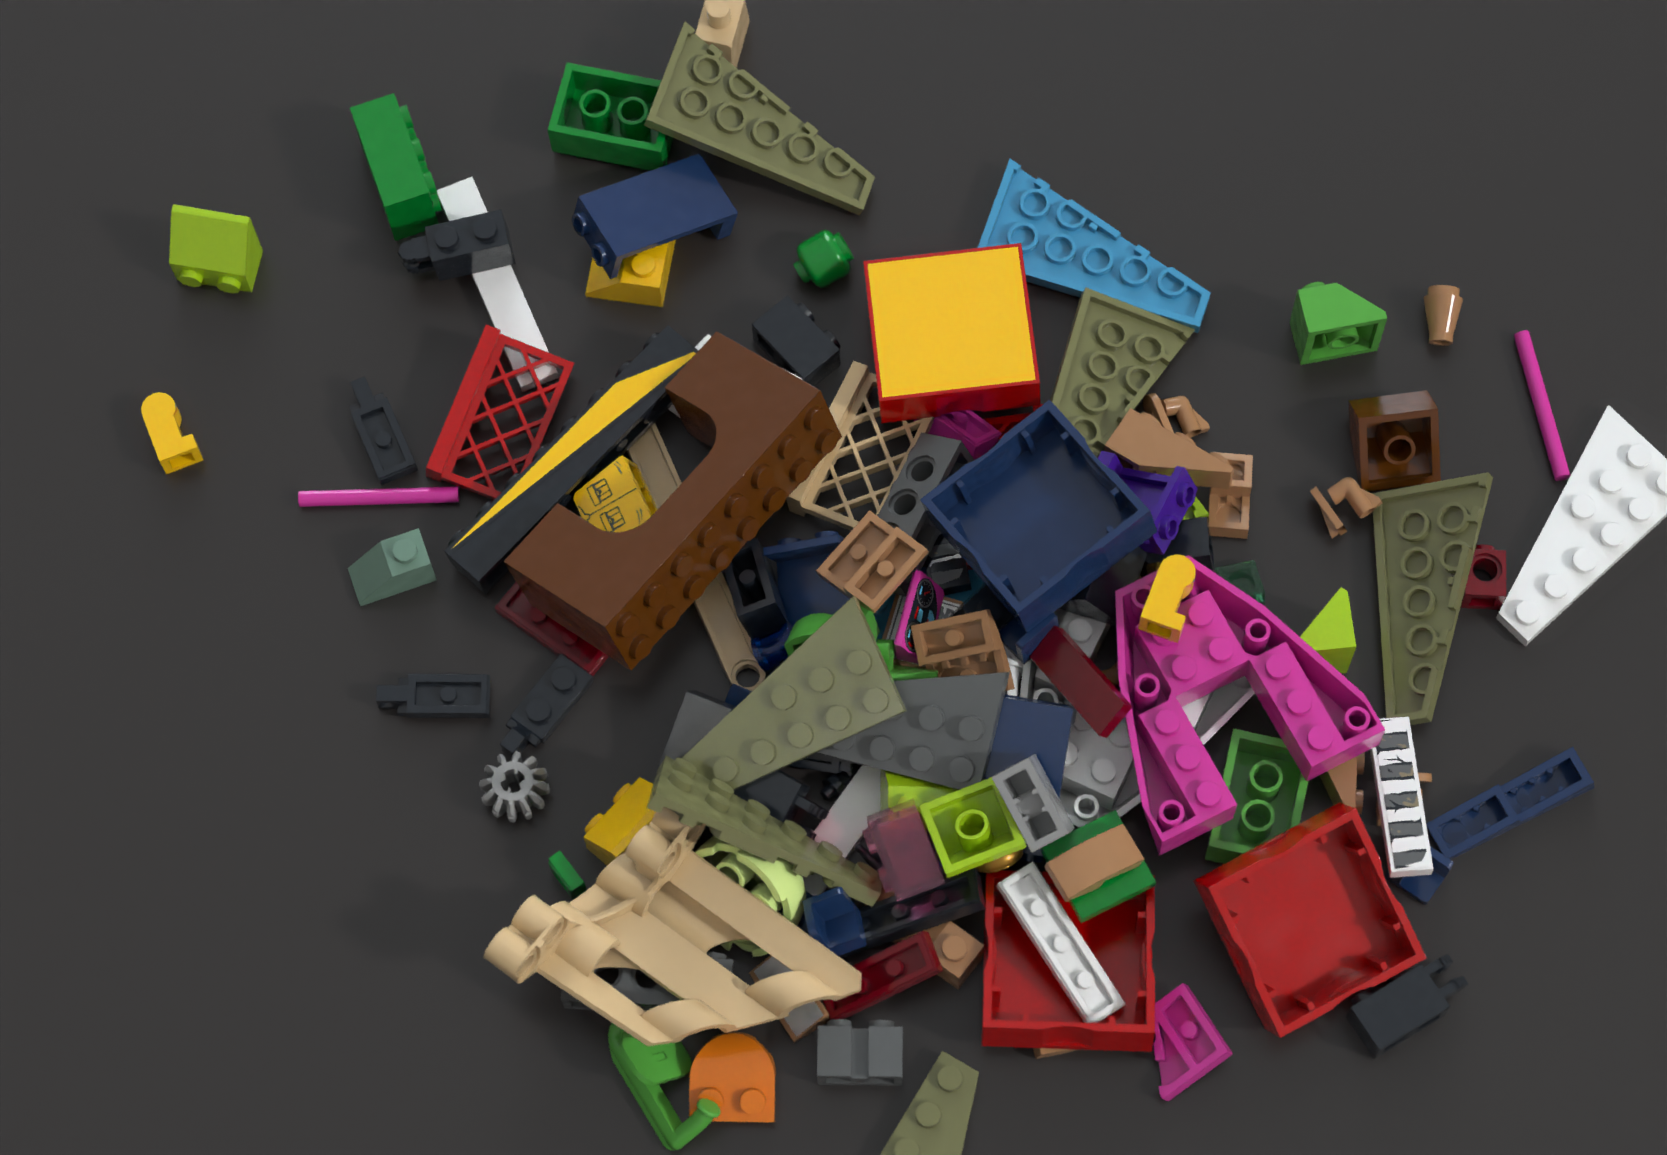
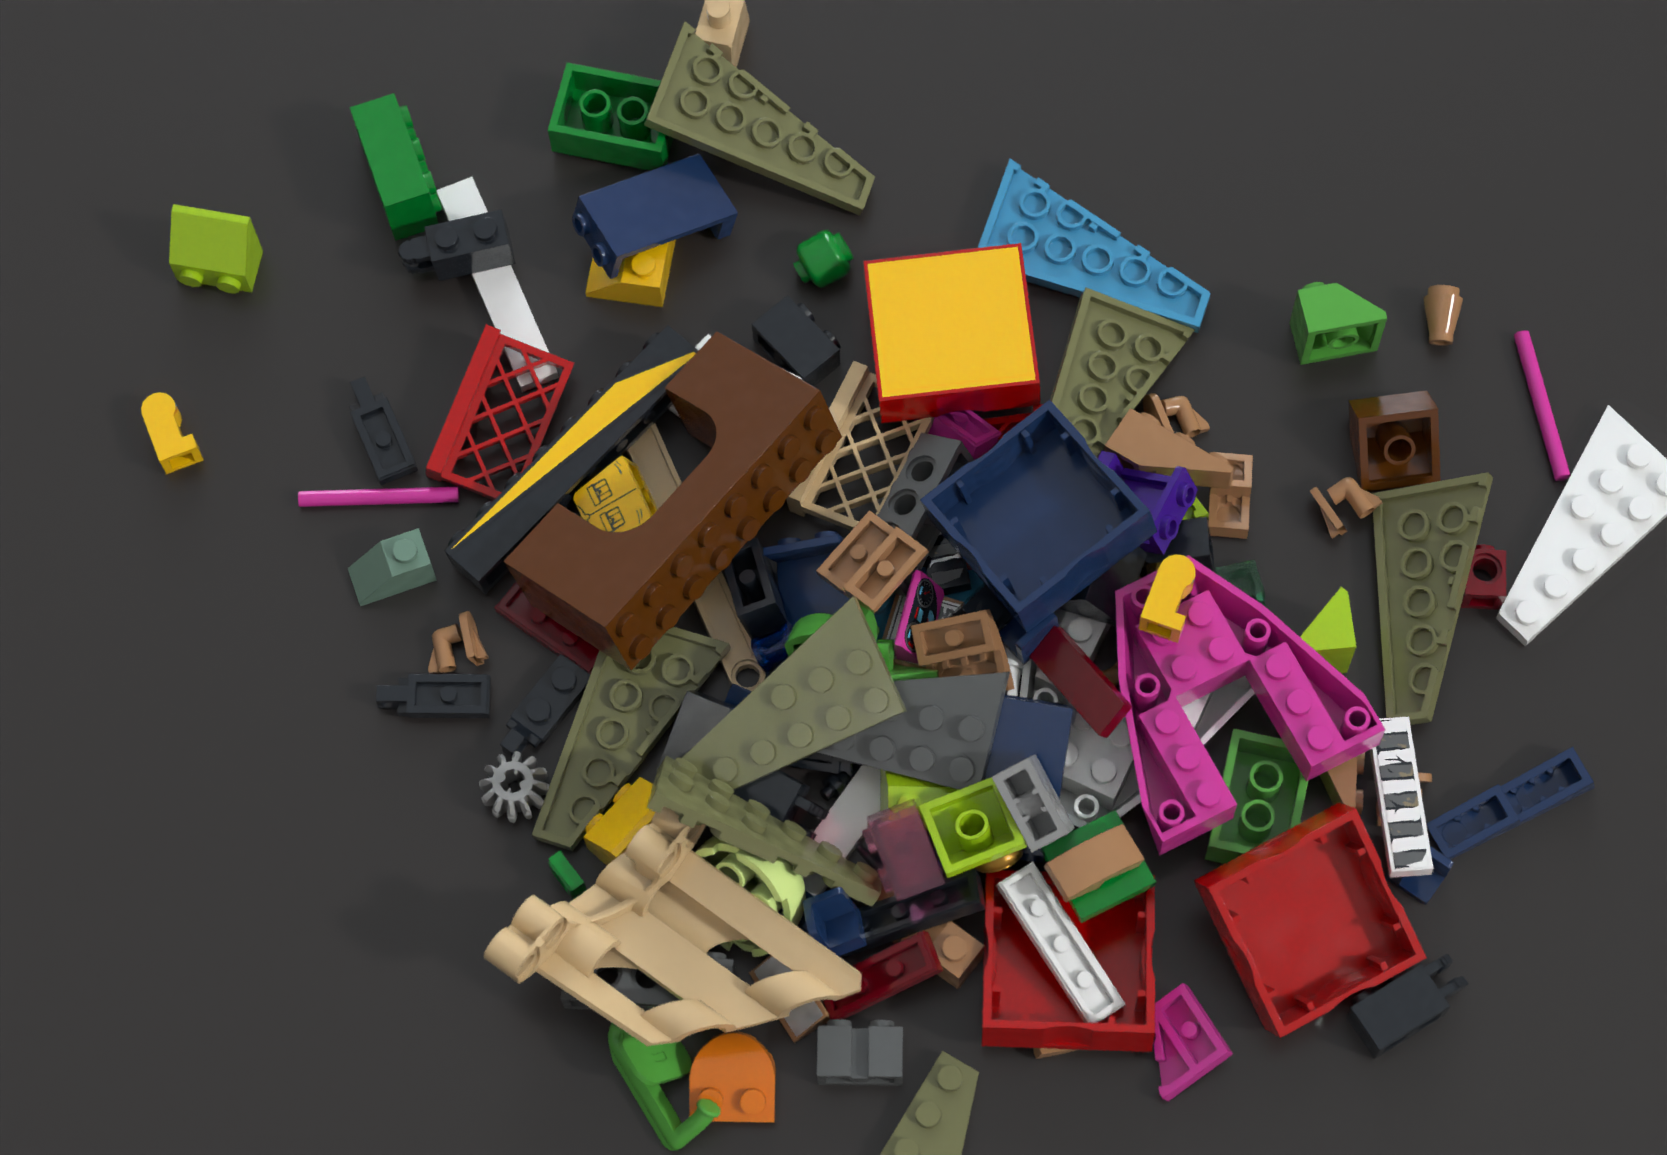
(442, 657): none -> medium nougat piece
(618, 727): none -> olive wing

